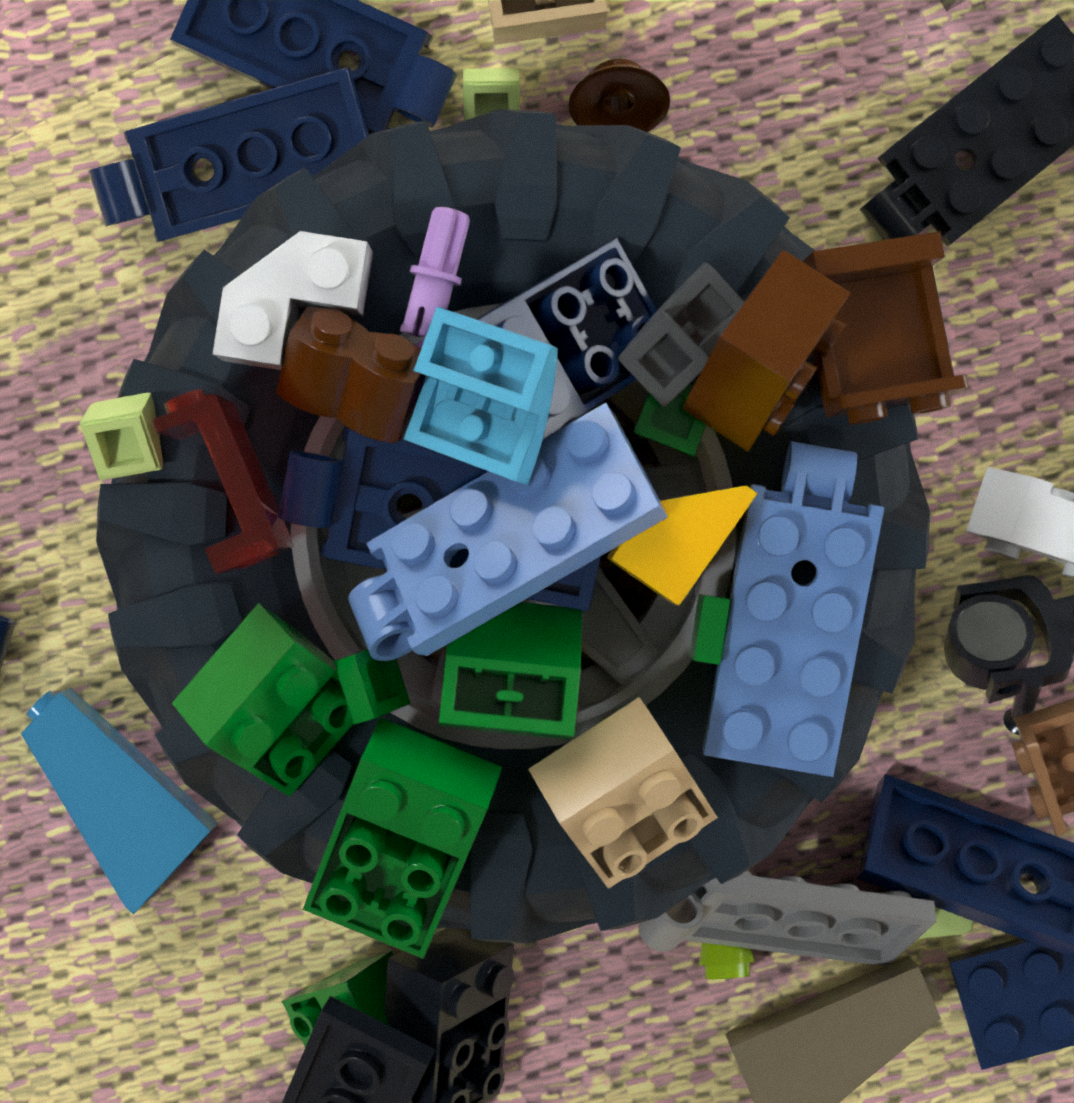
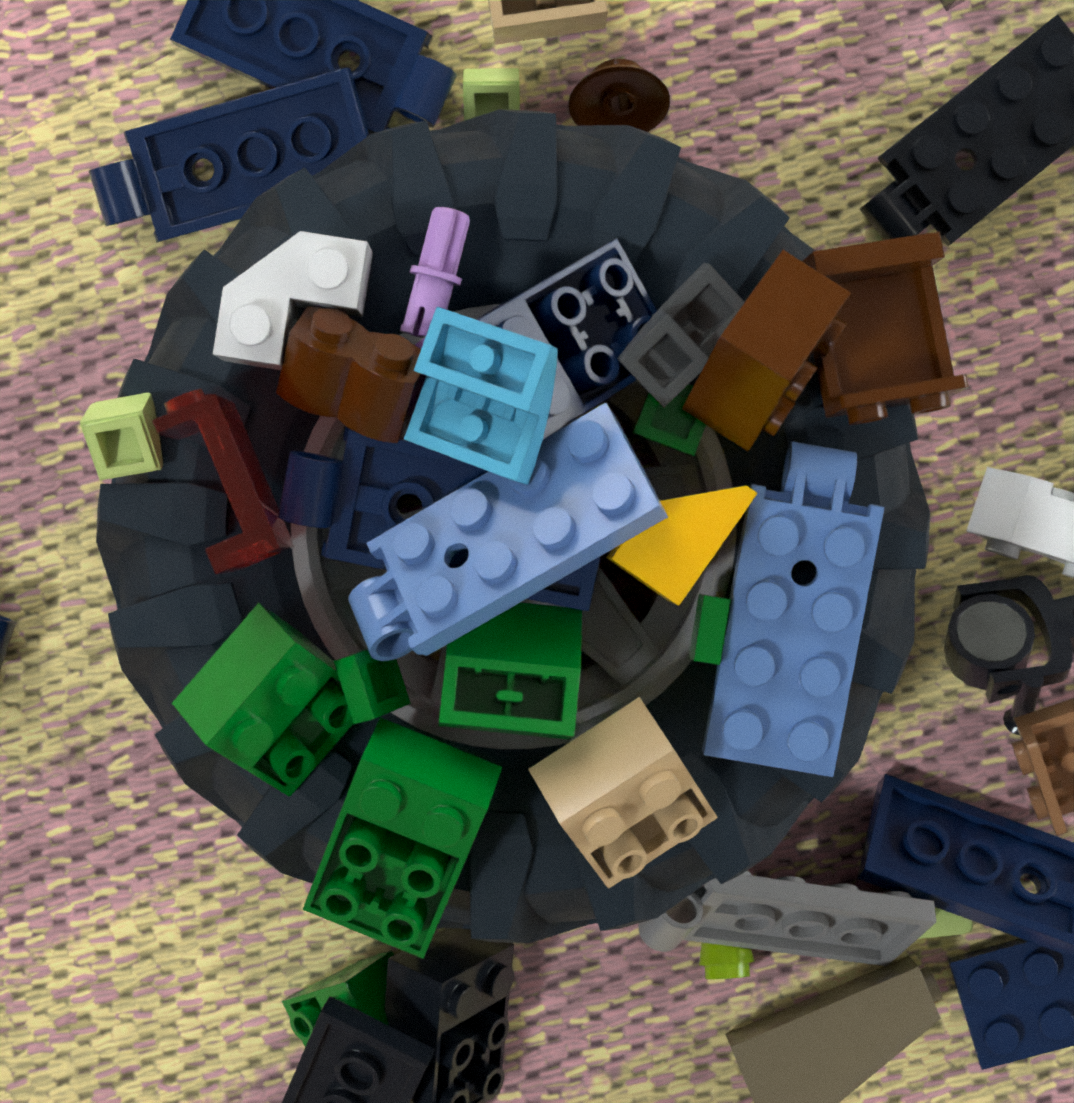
(115, 795): dark azure slope -> none

